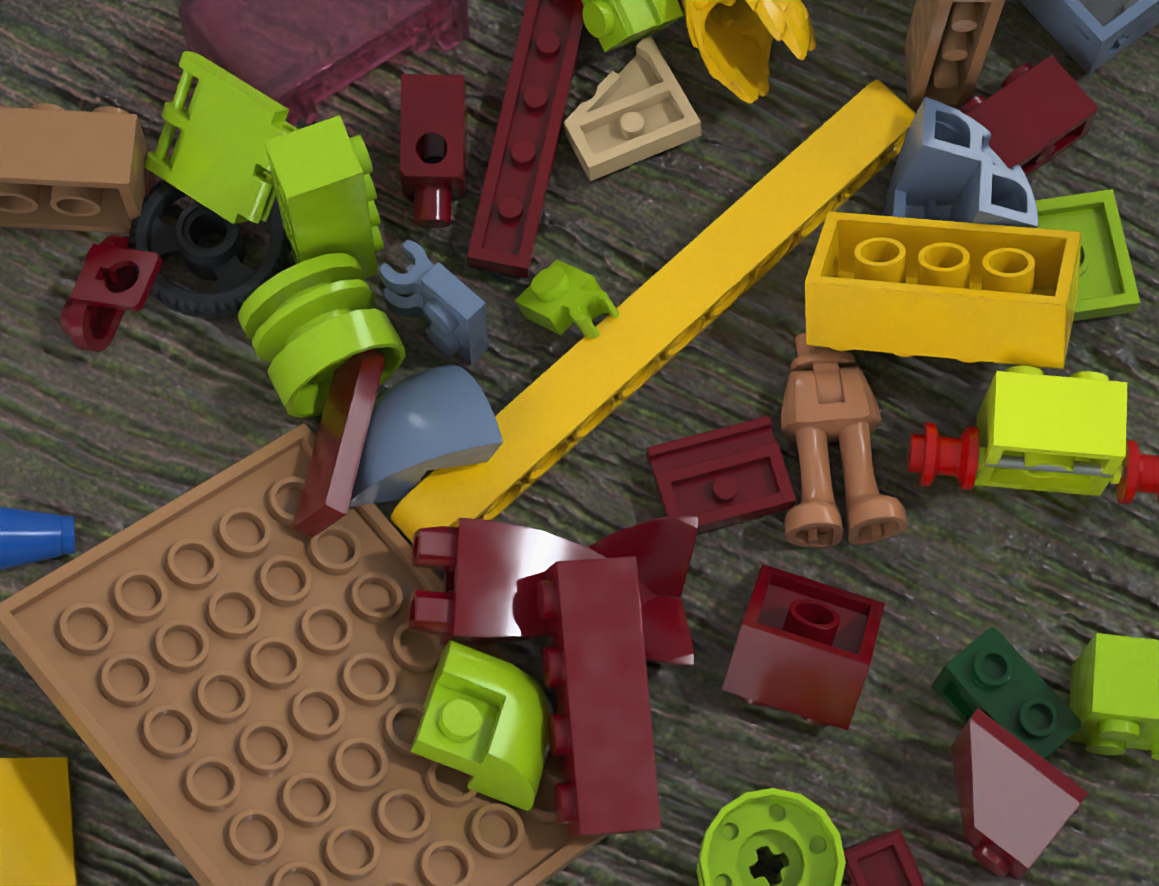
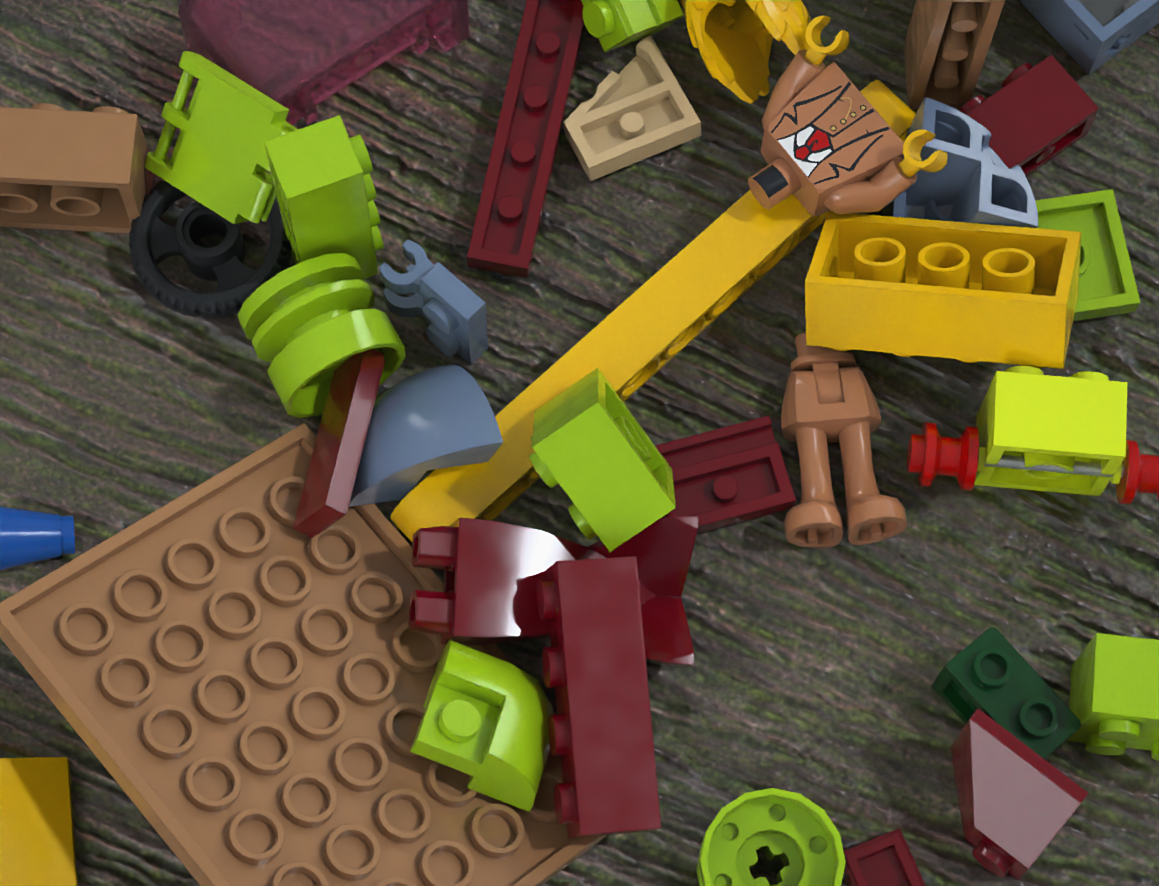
(106, 290): dark red bracket -> none
(433, 128): dark red torso -> none
(565, 297): lime plate -> none
(601, 461): none -> lime brick
(804, 648): dark red slope -> none
(831, 141): none -> nougat torso

